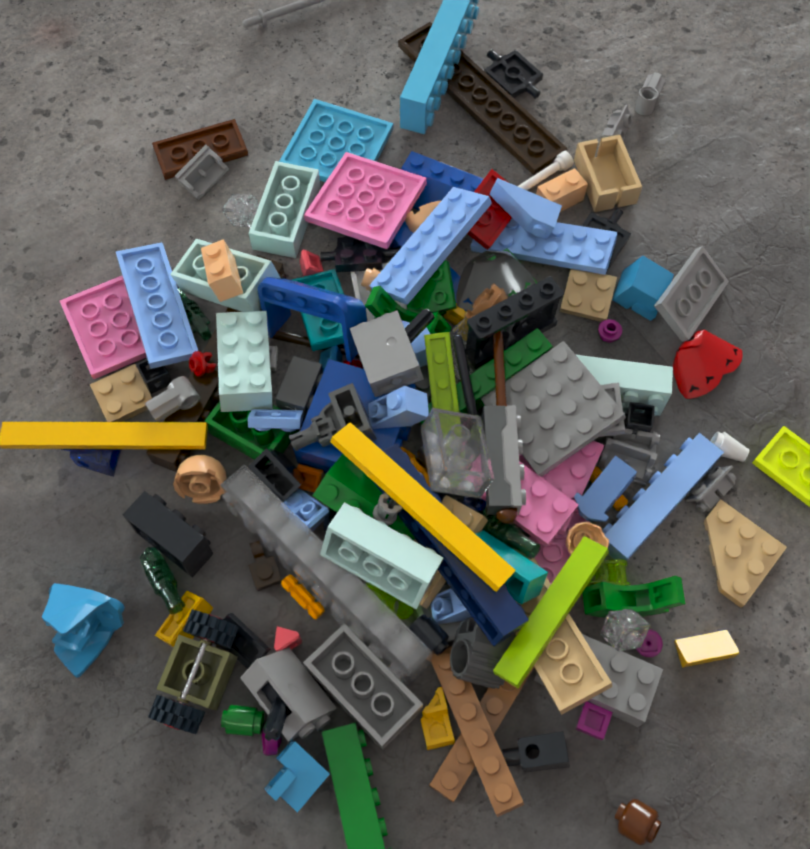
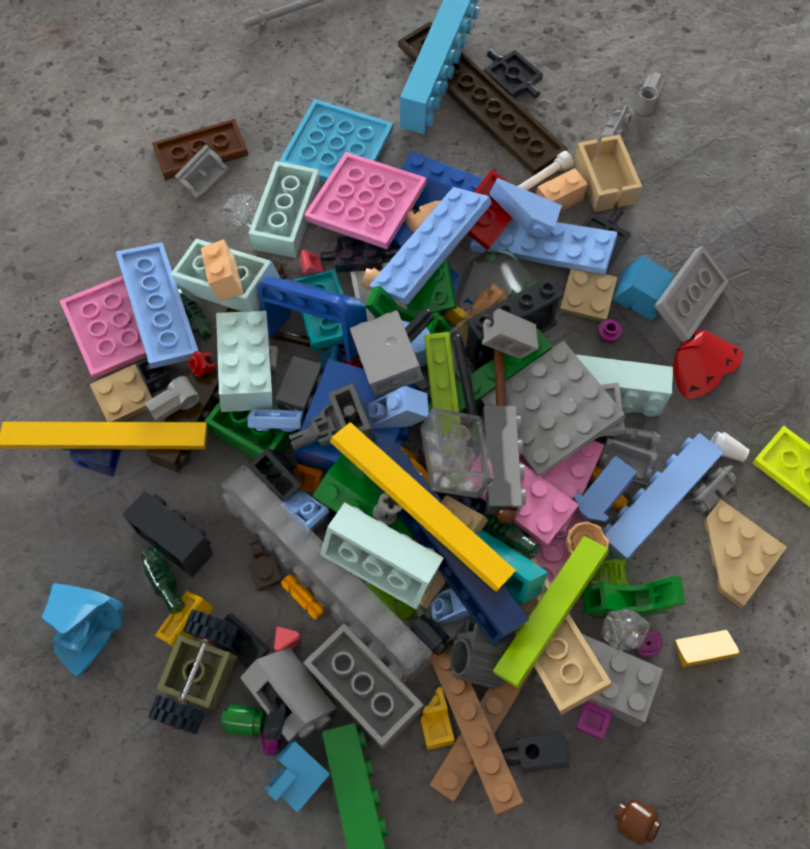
(200, 479): light nougat cylinder -> none
(510, 334): none -> light grey hinge
(644, 419): black piece -> none

